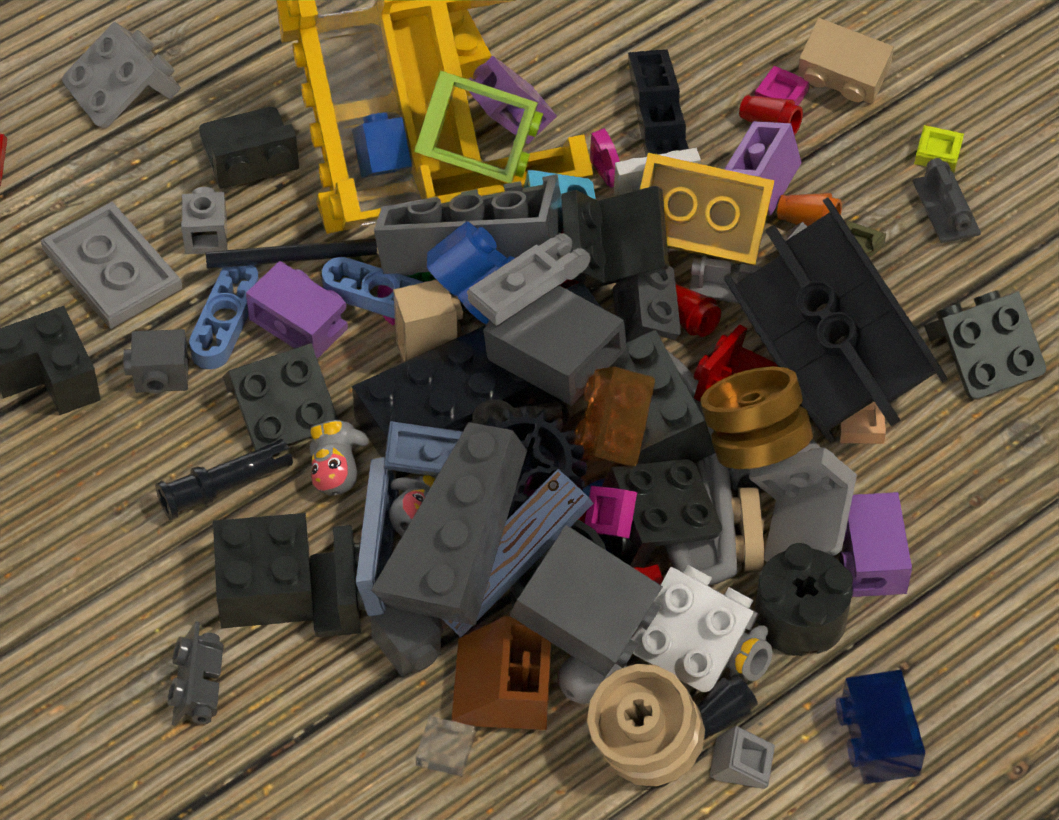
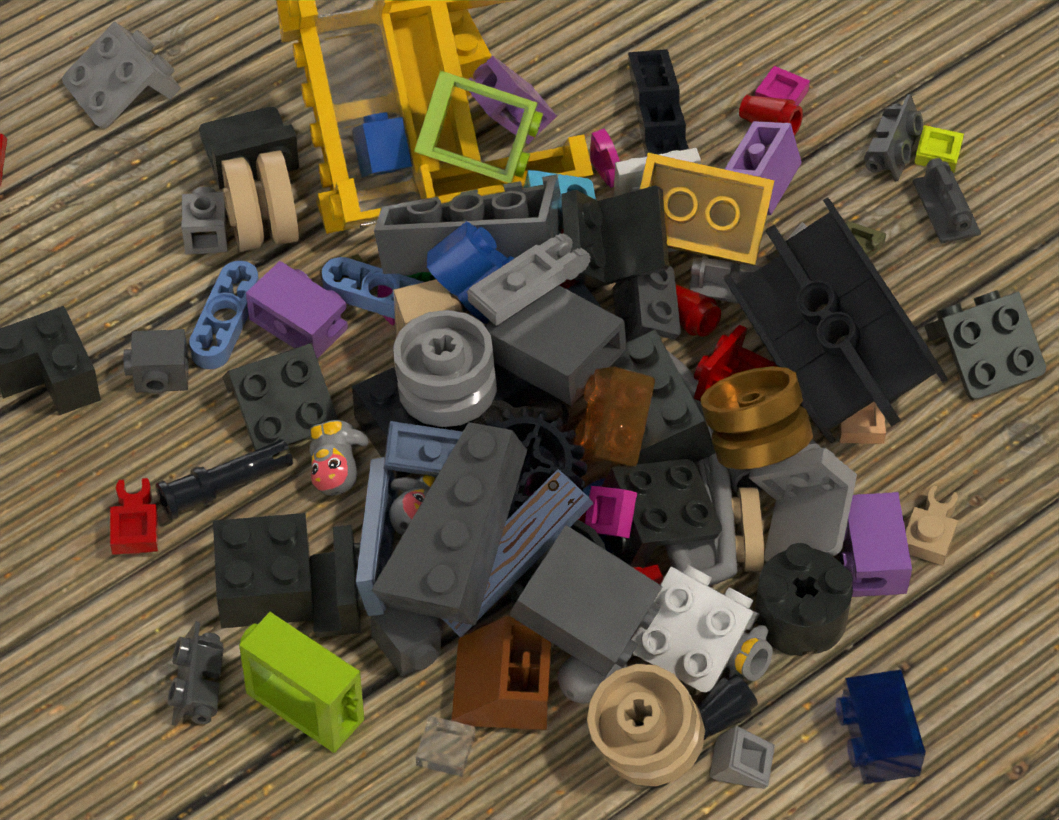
(111, 265): light grey tile -> none
(134, 521): none -> red plate
(253, 202): none -> tan wheel
(291, 253): black bar -> none
(301, 681): none -> lime window
(445, 368): none -> light grey wheel
(805, 207): orange cone -> none
(845, 61): tan brick -> none
(895, 138): none -> dark grey hinge
(932, 530): none -> tan plate

